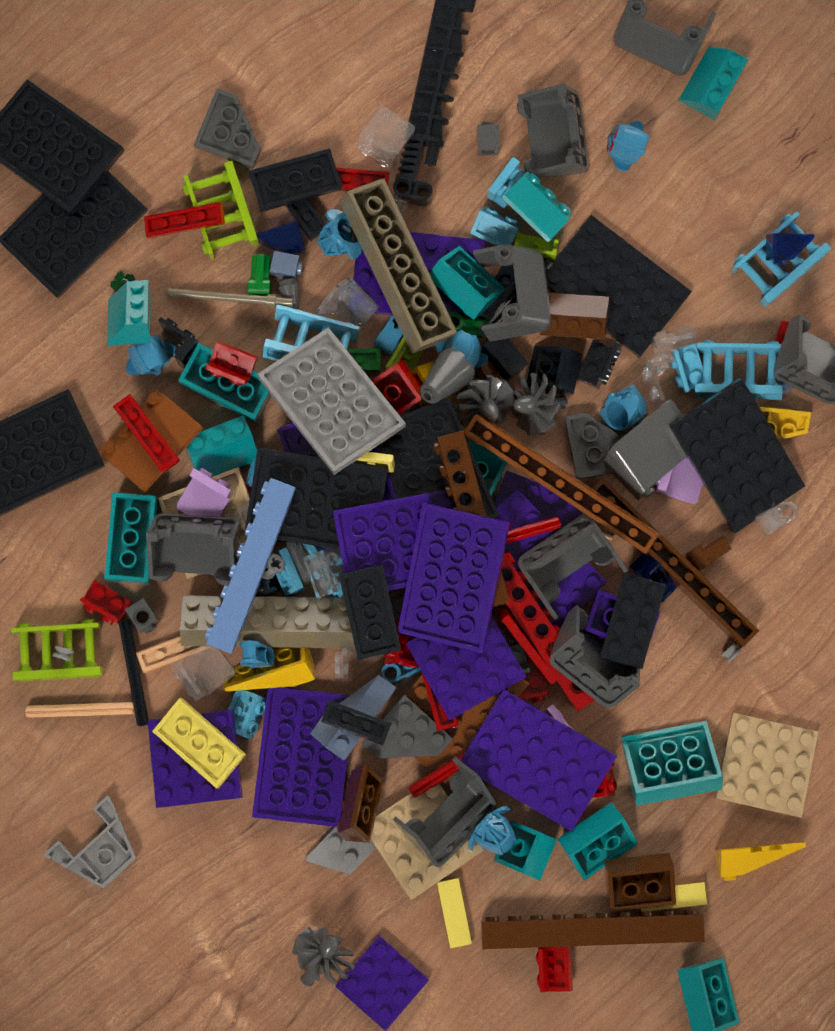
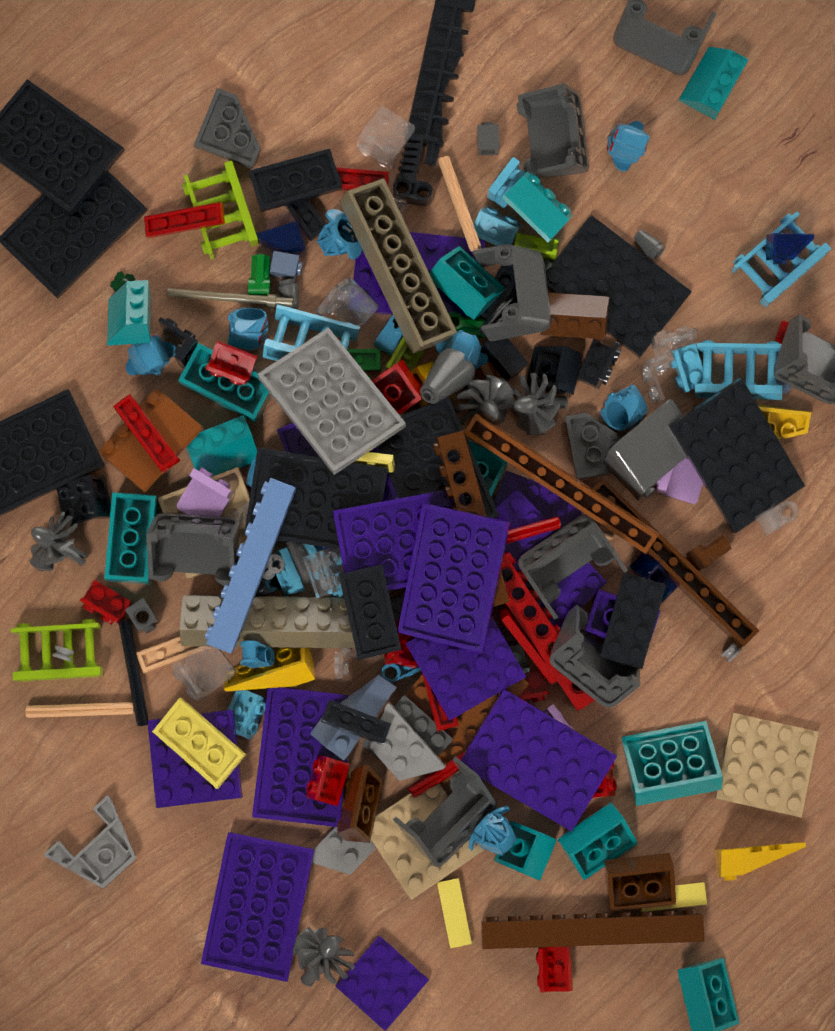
(53, 544): none -> dark grey piece
(85, 499): none -> black bracket
(247, 328): none -> dark azure piece
(257, 906): none -> dark purple plate
(327, 780): none -> red bracket
(404, 749): none -> light grey wing
(459, 203): none -> light nougat axle
(650, 245): none -> dark grey cone

